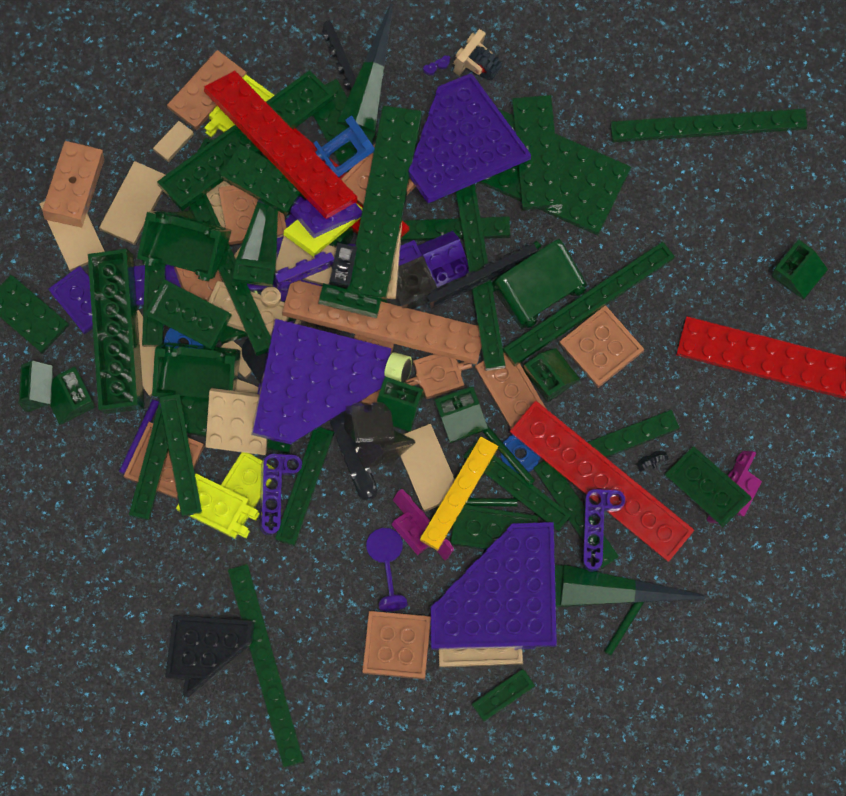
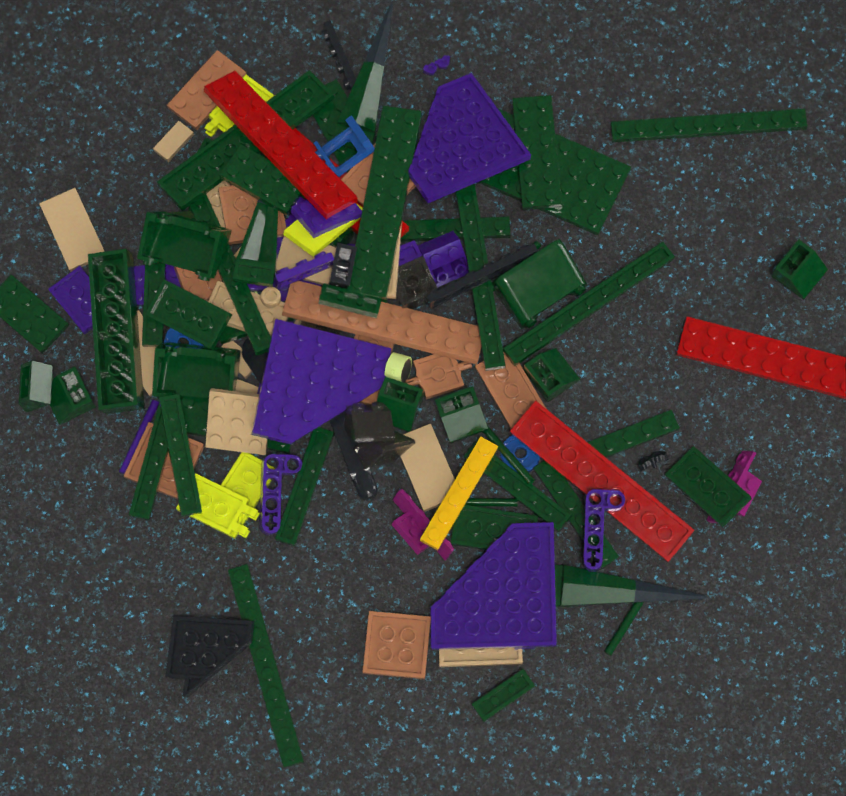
(73, 184): nougat brick -> none
(134, 199): tan tile -> none
(384, 547): dark purple piece -> none
(477, 58): plate -> none
(601, 346): nougat plate -> none

